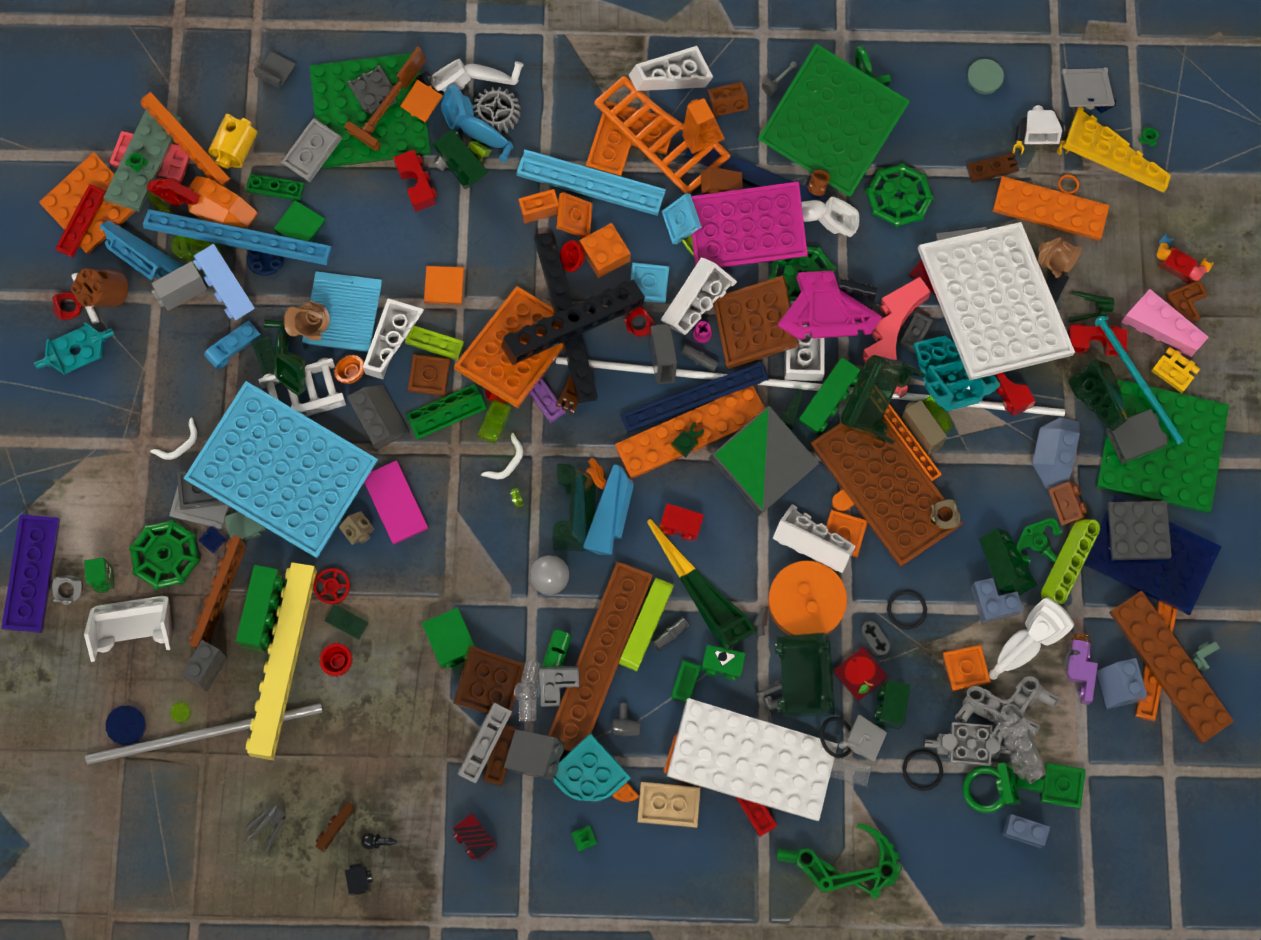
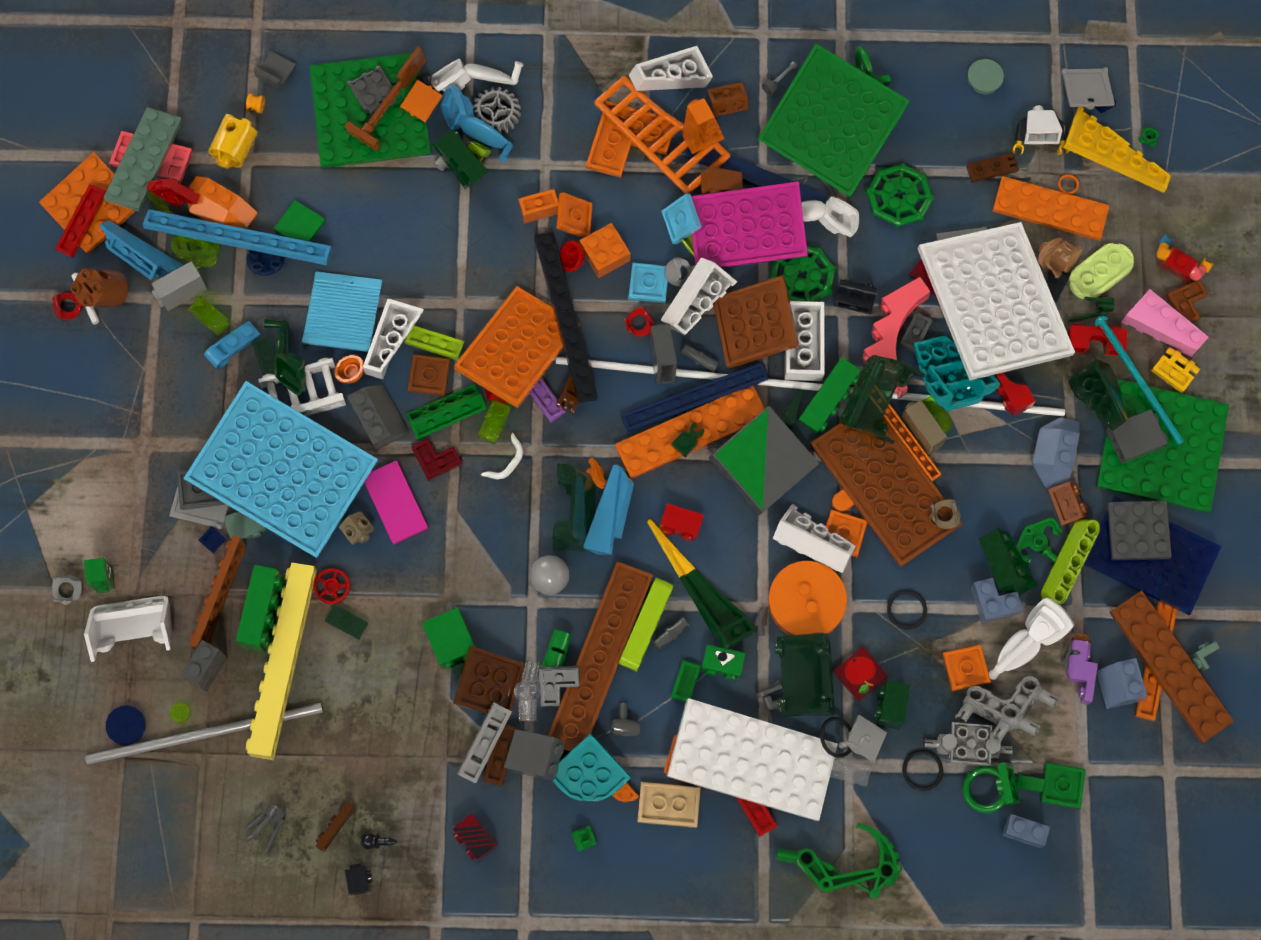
(30, 573): dark purple plate -> none
(59, 350): teal plate -> none
(136, 157): green plate -> none
(167, 565): green plate -> none
(183, 448): white animal -> none
(184, 139): orange piece -> none
(208, 315): none -> clear neon green brick
(223, 281): light blue wedge -> none
(255, 103): none -> light orange wheel
(285, 188): green tile -> none
(307, 320): medium nougat helmet -> none
(311, 150): light grey tile -> none
(336, 659): red hat -> none
(421, 194): red arch -> none
(435, 464): none -> dark red tile
(444, 285): orange tile -> none
(516, 496): clear neon green tile -> none
(584, 322): black brick -> none
(591, 182): medium azure plate -> none
(673, 271): none -> light grey piece
(704, 336): dark pink bush -> none
(818, 182): dark orange wheel -> none
(826, 310): dark pink plate -> none
(879, 636): dark grey beam -> none
(1020, 745): clear brick -> none
(1101, 270): none -> yellowish green tile

